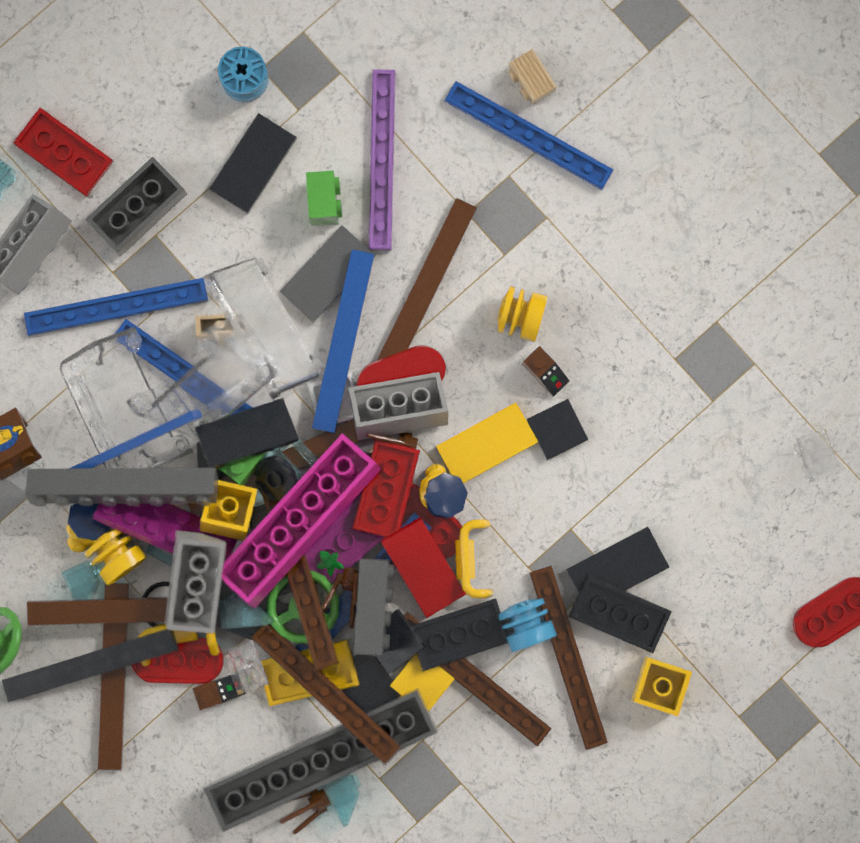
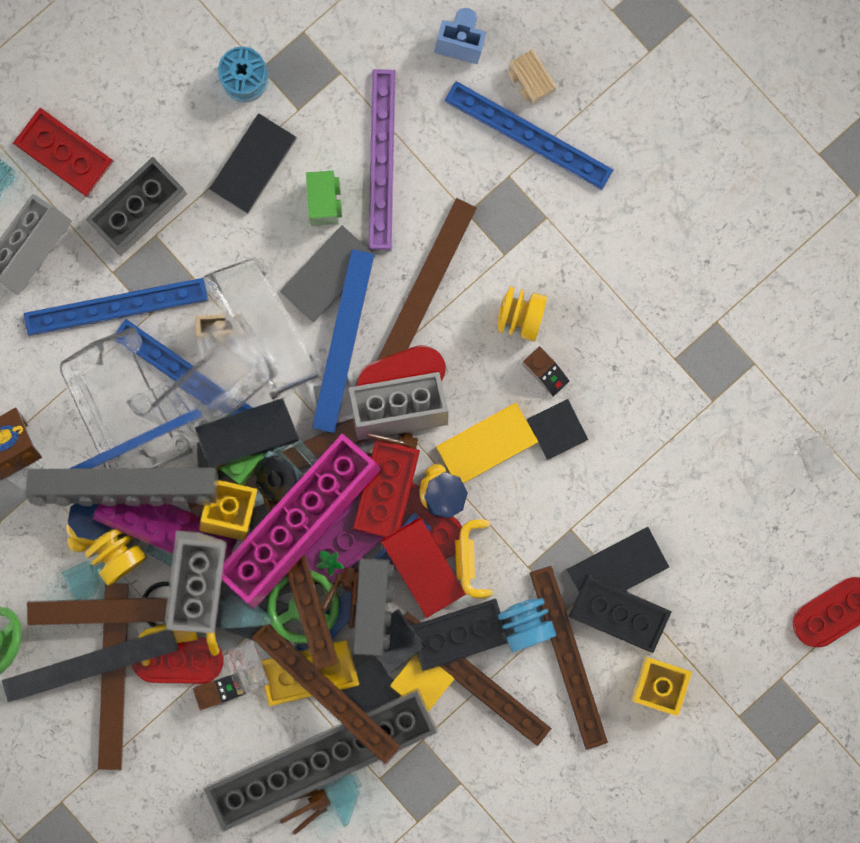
(461, 38): none -> medium blue brick

